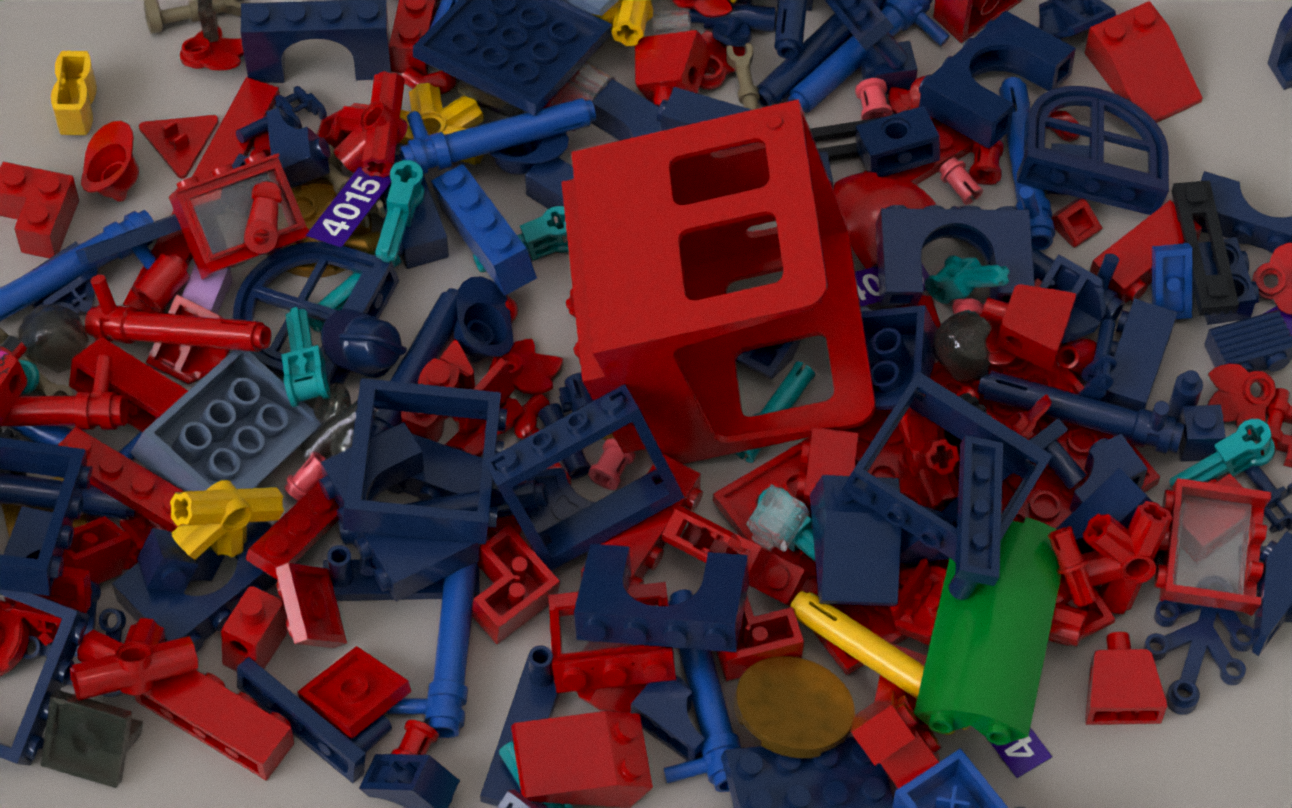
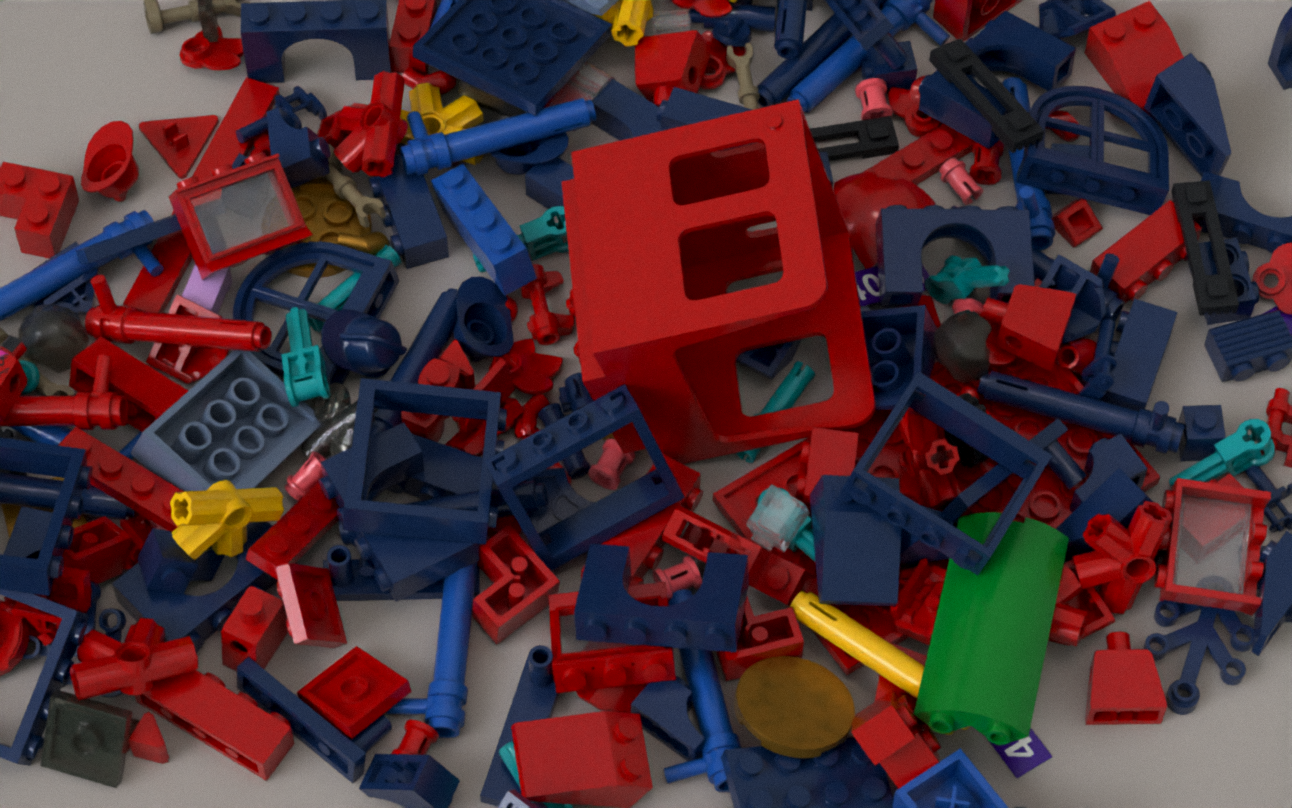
(73, 92): yellow brick -> none
(147, 740): none -> red slope
(161, 281): red brick -> none
(262, 223): red piece -> none
(349, 208): dark purple sticker -> none
(402, 200): teal connector -> none
(545, 325): none -> red piece
(679, 577): none -> coral bush
(898, 142): dark blue brick -> none
(978, 516): dark blue piece -> none
(1013, 129): none -> black container
(1025, 421): red plate -> none
(1072, 565): red axle -> none
(1173, 278): blue plate -> none
(1185, 392): dark blue cylinder -> none
(1190, 114): none -> dark blue slope
(1235, 395): red plate -> none

